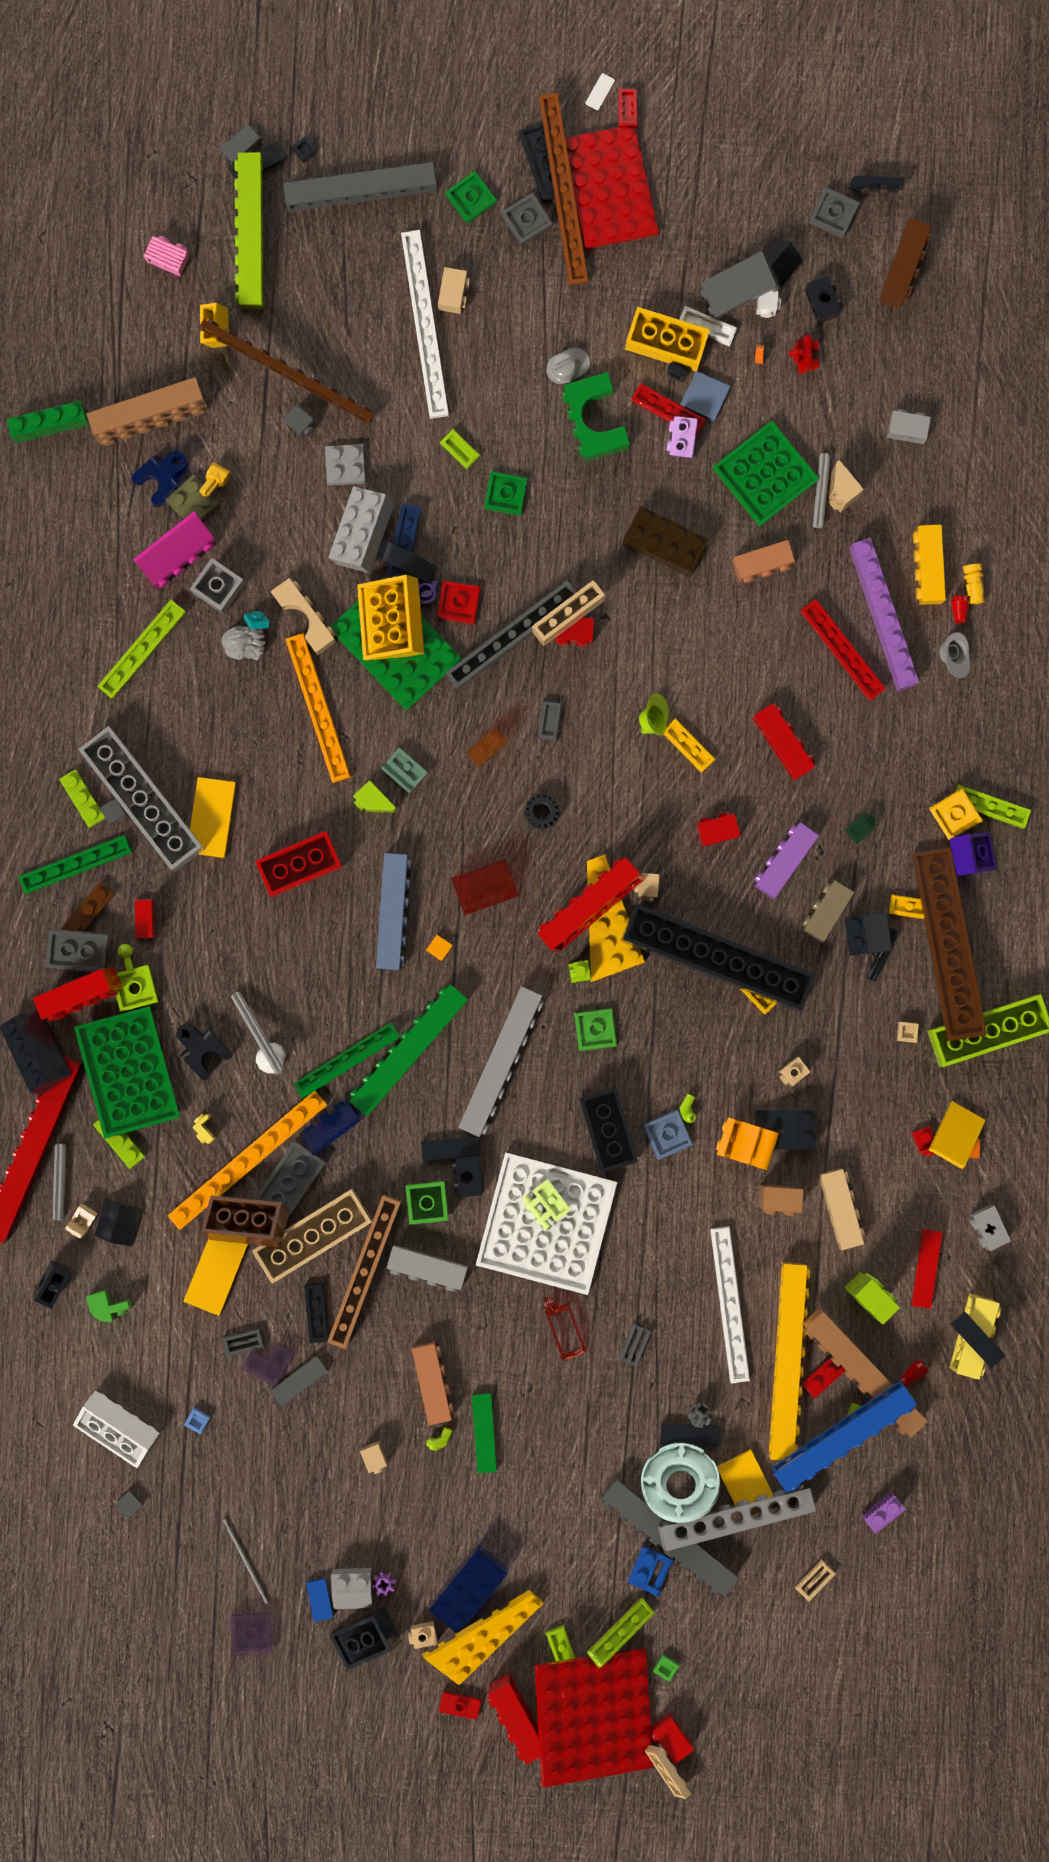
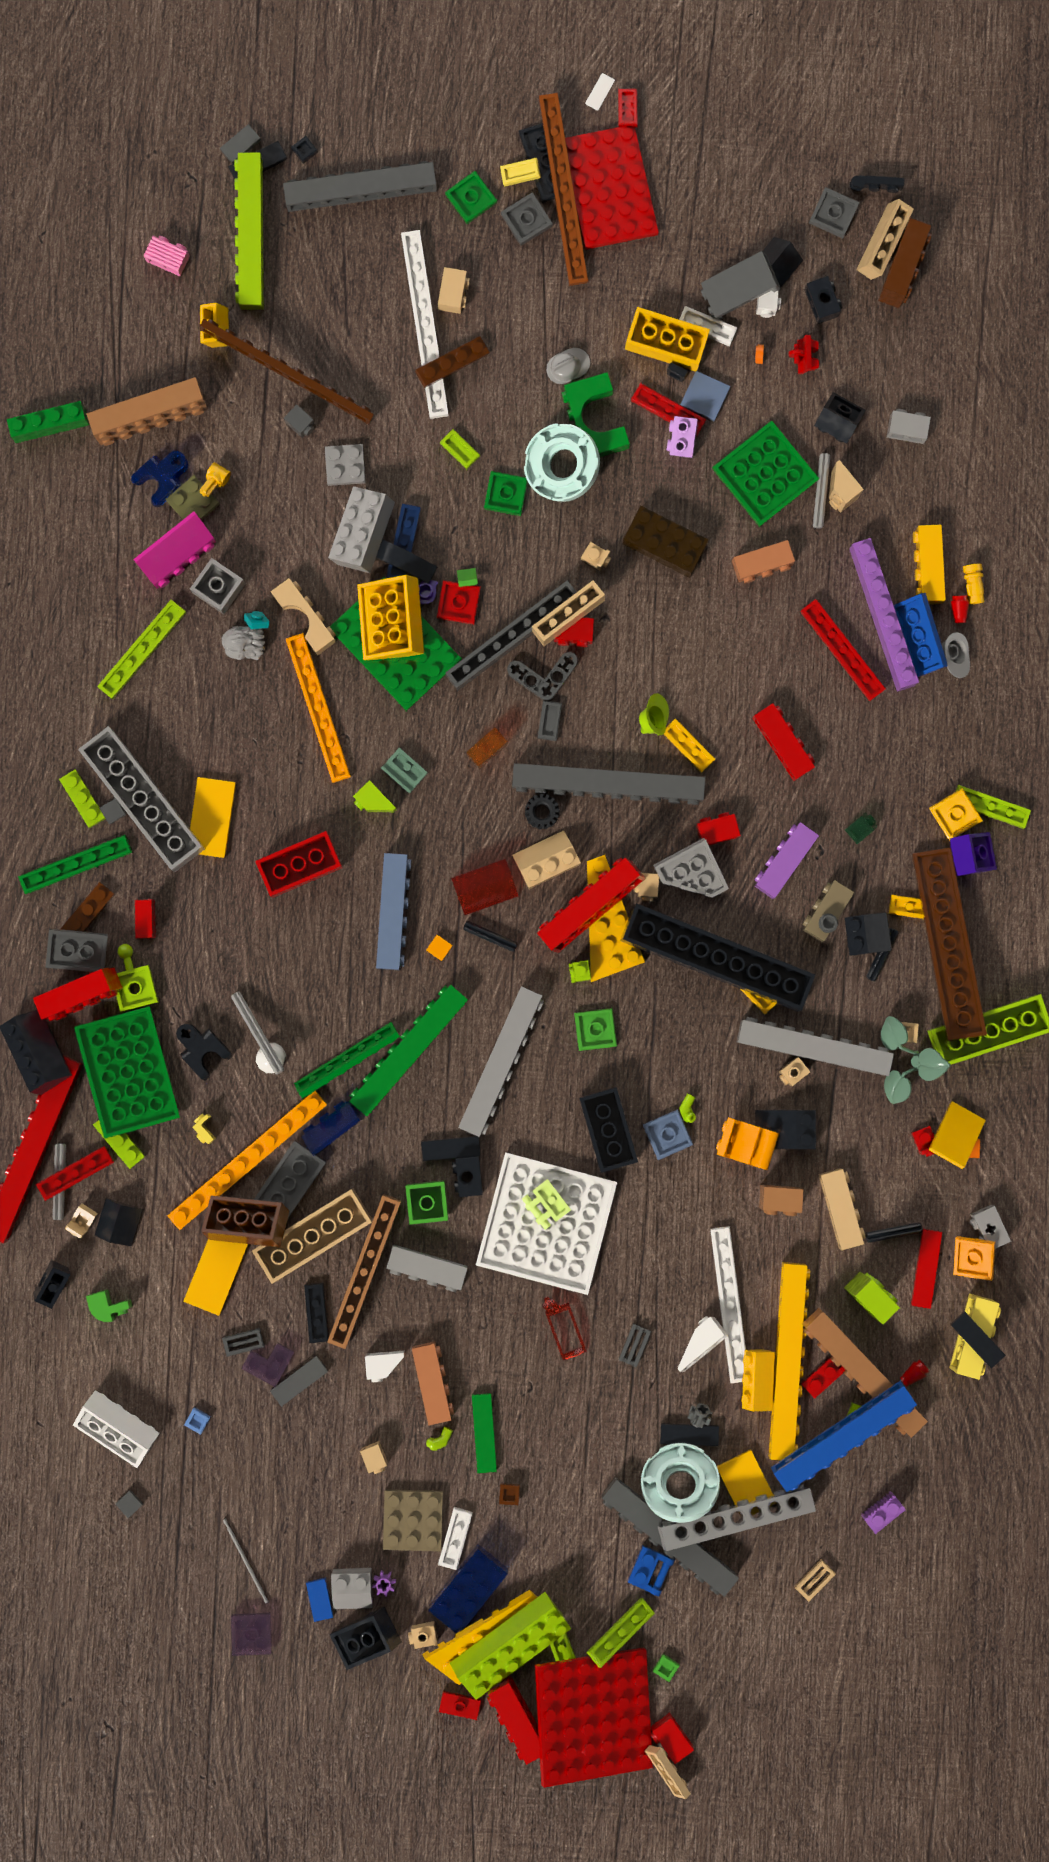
(74, 1173): none -> red tile
(382, 1364): none -> white slope
(412, 1520): none -> dark tan plate
(452, 362): none -> reddish brown plate
(455, 1538): none -> white tile
(467, 577): none -> bright green tile
(490, 936): none -> black axle
(509, 1494): none -> reddish brown plate
(510, 1646): none -> lime brick
(520, 172): none -> light yellow tile
(539, 457): none -> light aqua piece
(541, 682): none -> dark grey beam
(546, 859): none -> tan slope
(596, 556): none -> tan bracket
(608, 782): none -> dark grey brick
(693, 870): none -> light grey plate
(703, 1340): none -> white slope
(758, 1380): none -> yellow brick
(815, 1047): none -> light grey brick
(828, 923): none -> dark grey plate
(839, 418): none -> black slope
(885, 239): none -> tan brick
(893, 1232): none -> black axle
(920, 634): none -> blue plate
(927, 1063): none -> sand green plant
(974, 1258): none -> light orange tile

